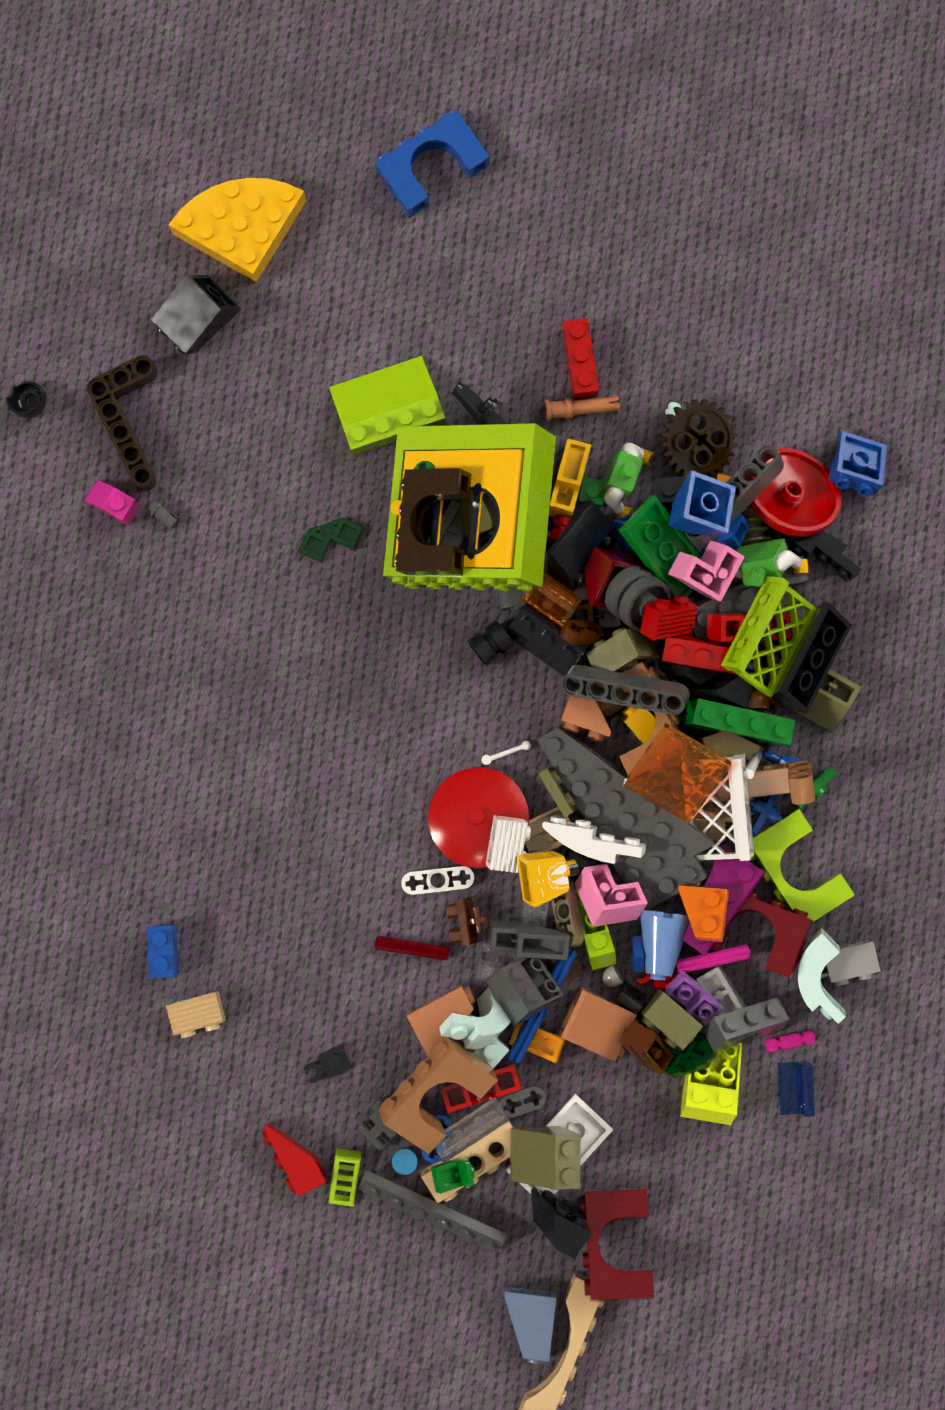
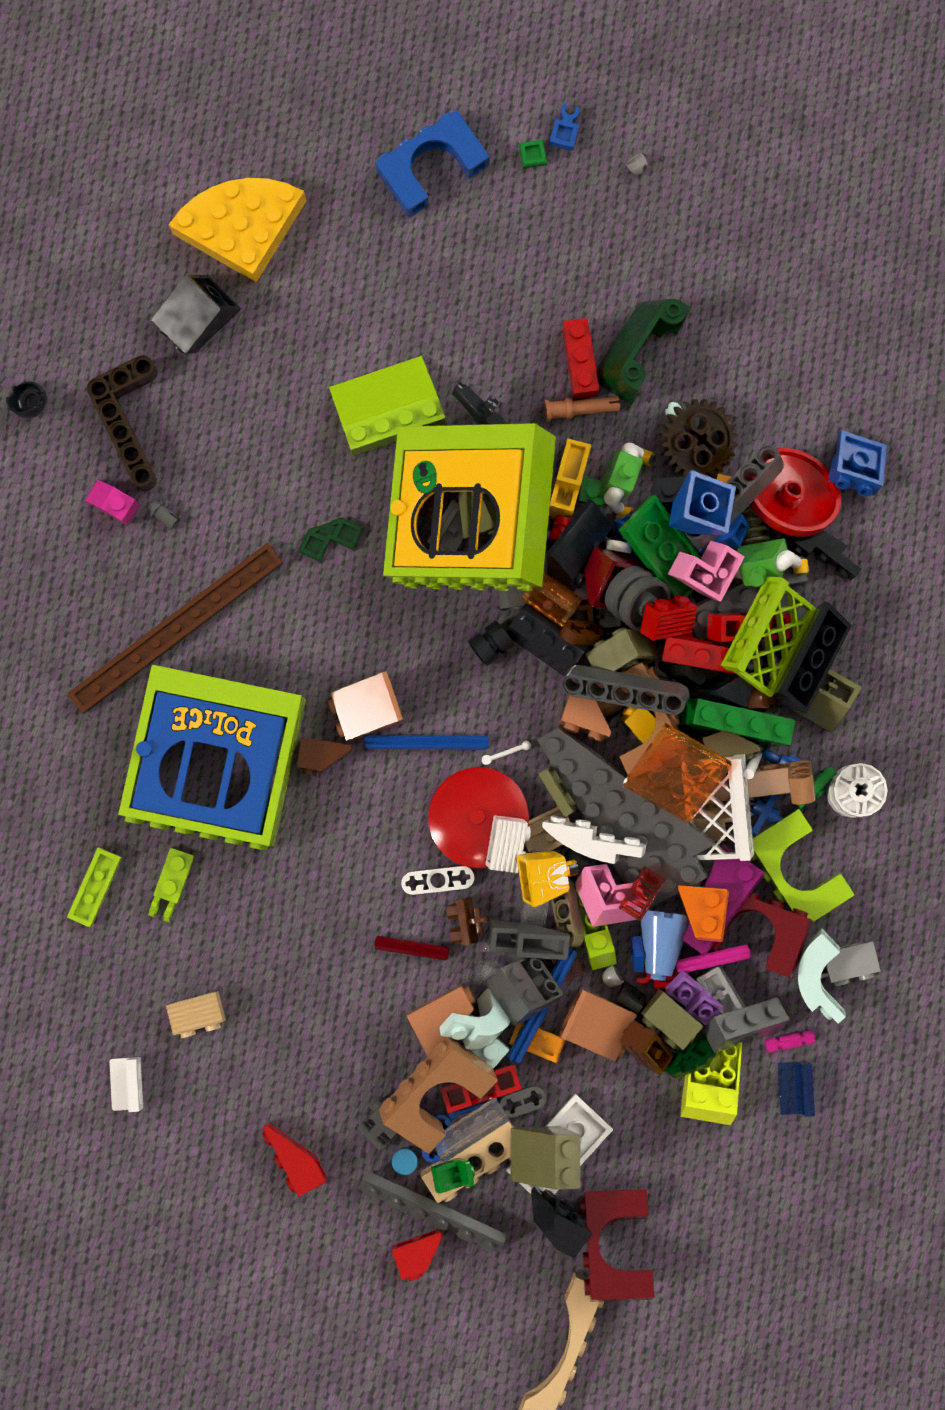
(94, 887): none -> lime plate
(126, 1084): none -> white panel
(162, 951): blue brick -> none
(171, 882): none -> lime hinge
(175, 628): none -> reddish brown plate
(257, 736): none -> door
(320, 755): none -> reddish brown slope
(332, 1062): black plate -> none
(347, 1156): lime slope -> none
(366, 707): none -> slope
(416, 1254): none -> red slope
(420, 491): dark brown arch -> none
(426, 742): none -> blue axle
(454, 1115): none -> blue hinge
(532, 1320): sand blue slope -> none
(533, 154): none -> green tile
(564, 130): none -> blue plate
(618, 369): none -> dark green windscreen
(618, 546): none -> white tile
(637, 164): none -> light grey hinge
(652, 879): none -> clear red slope
(842, 790): none -> white wheel

